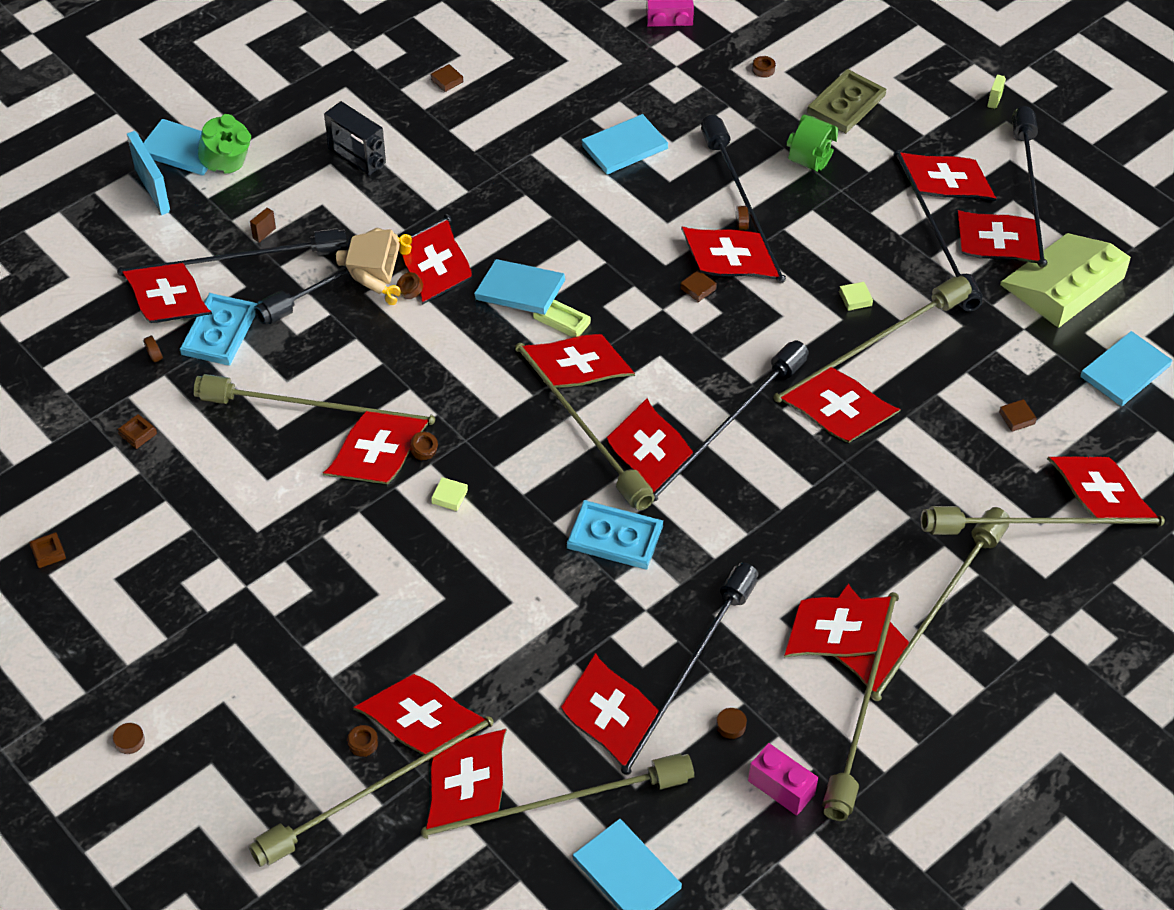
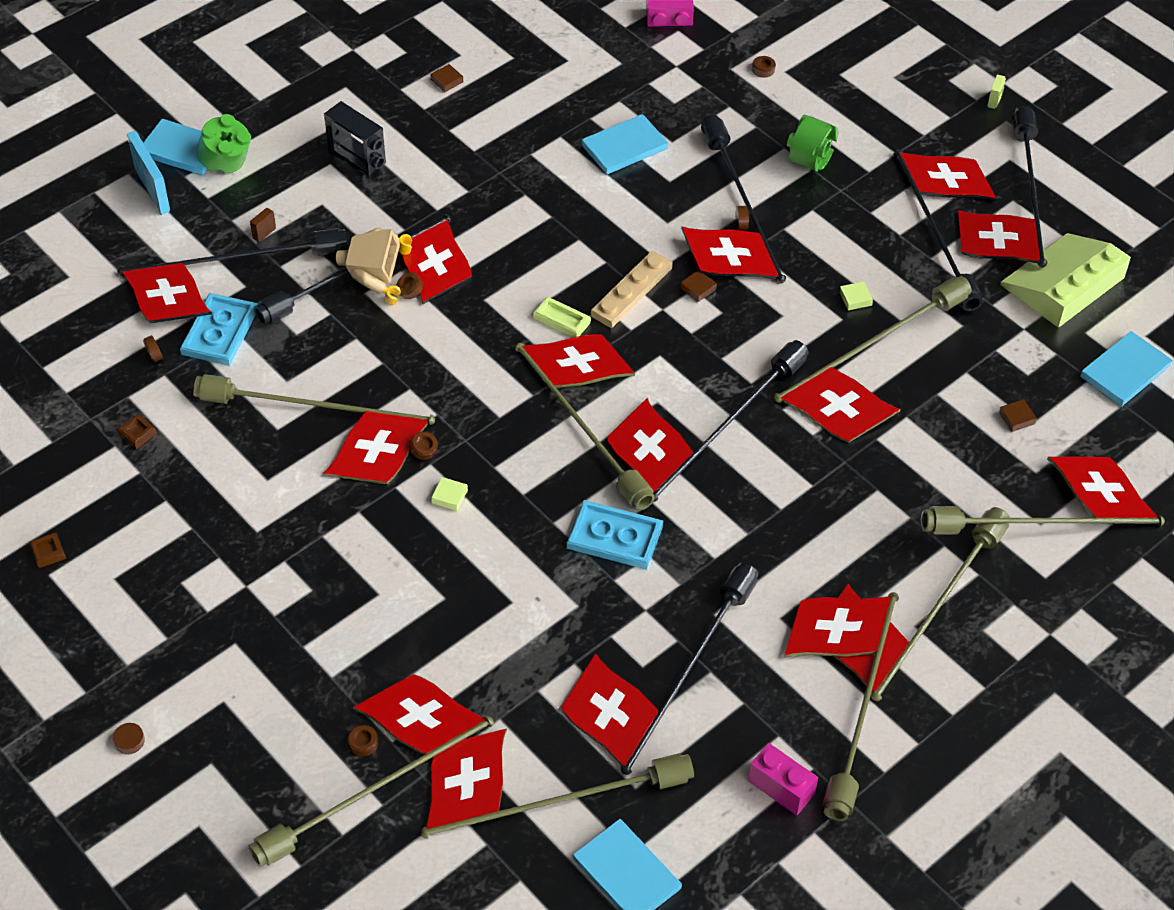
(520, 286): medium azure tile -> none
(631, 289): none -> tan plate
(731, 723): reddish brown tile -> none
(846, 100): olive plate -> none

